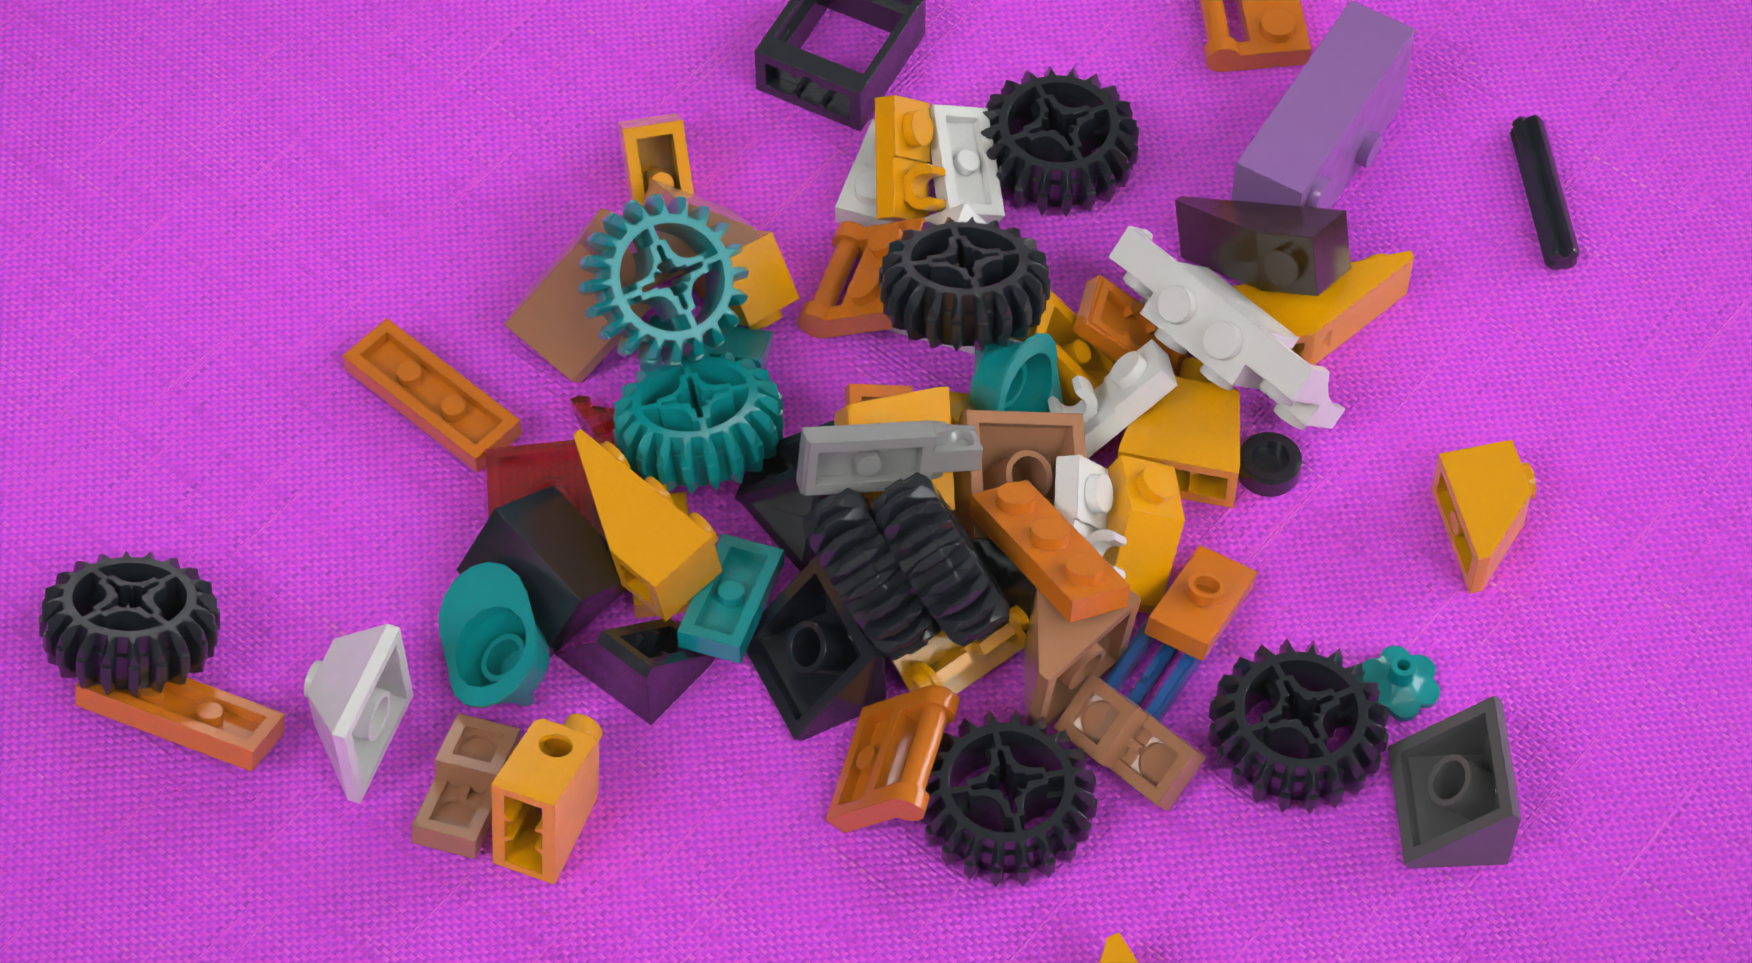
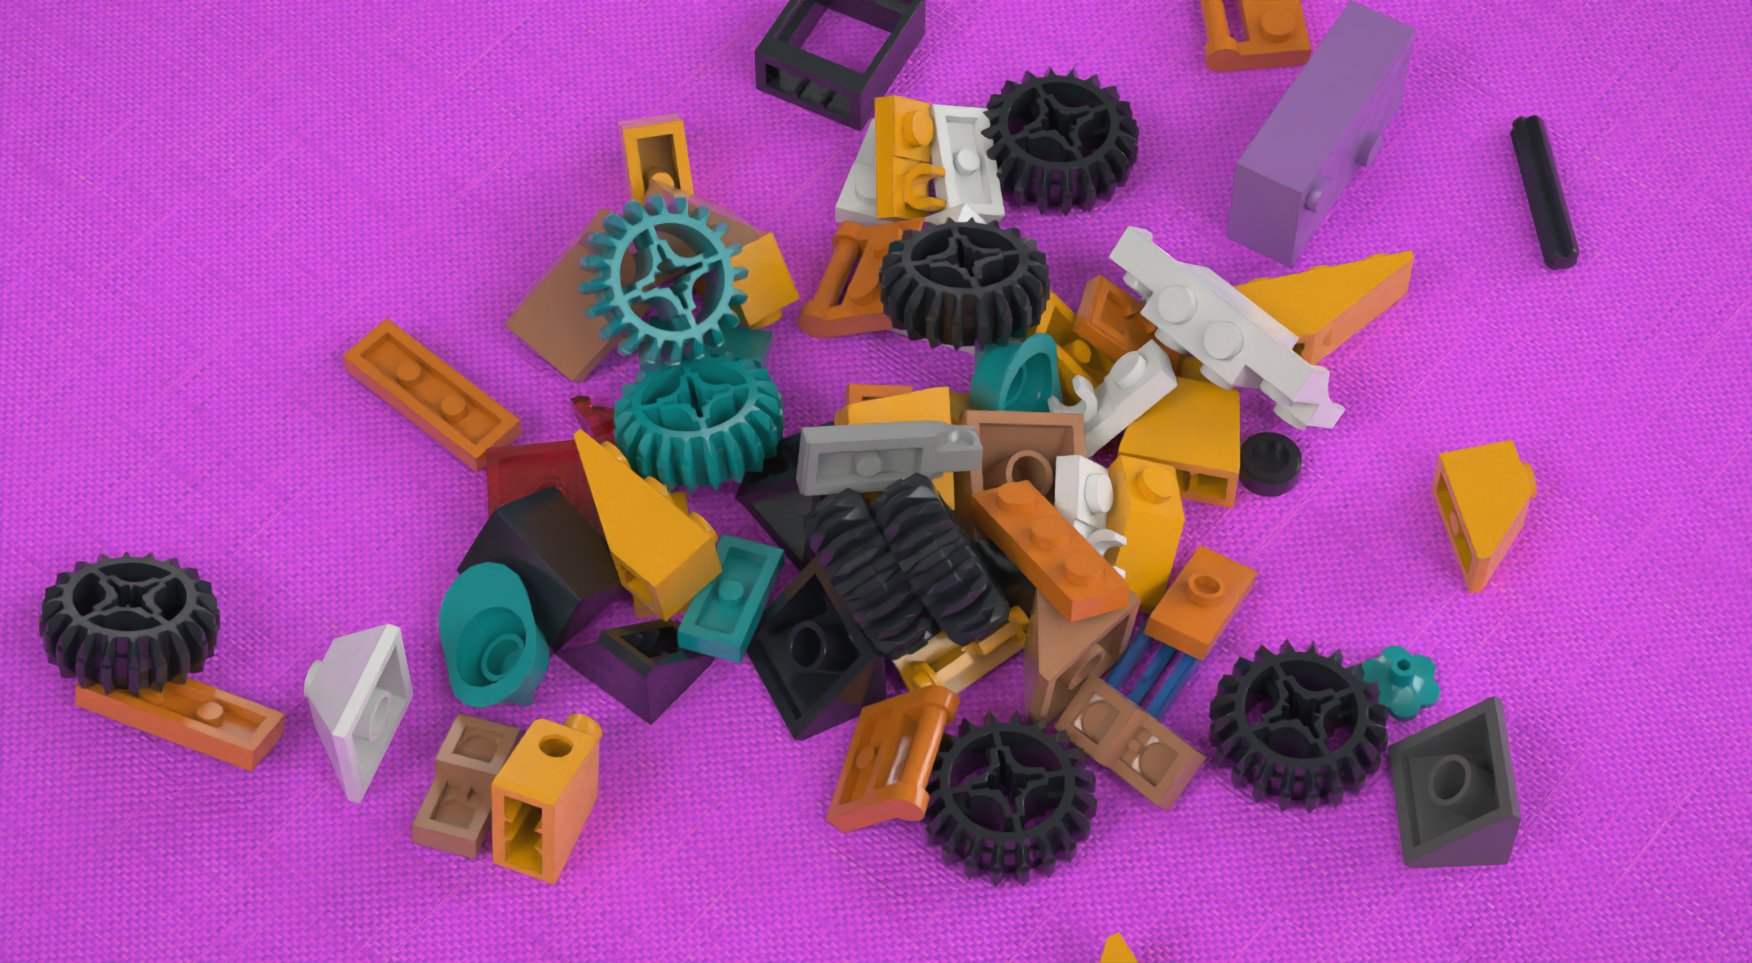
(1265, 243): slope -> none

